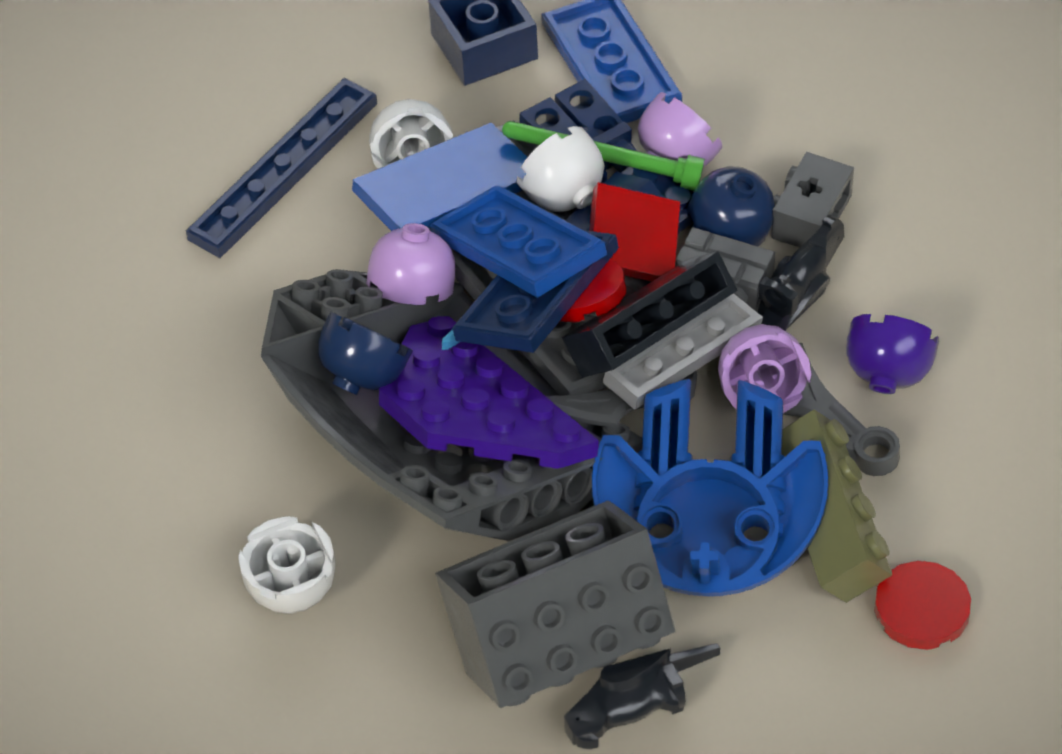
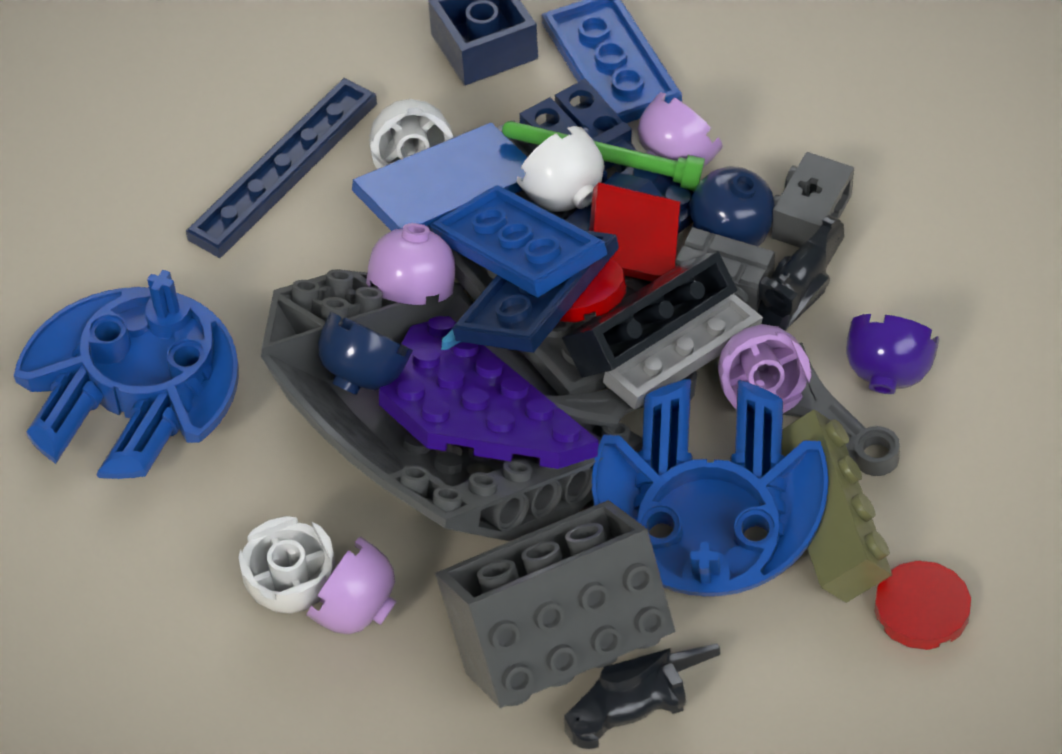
(133, 354): none -> blue piece
(356, 591): none -> lavender cylinder

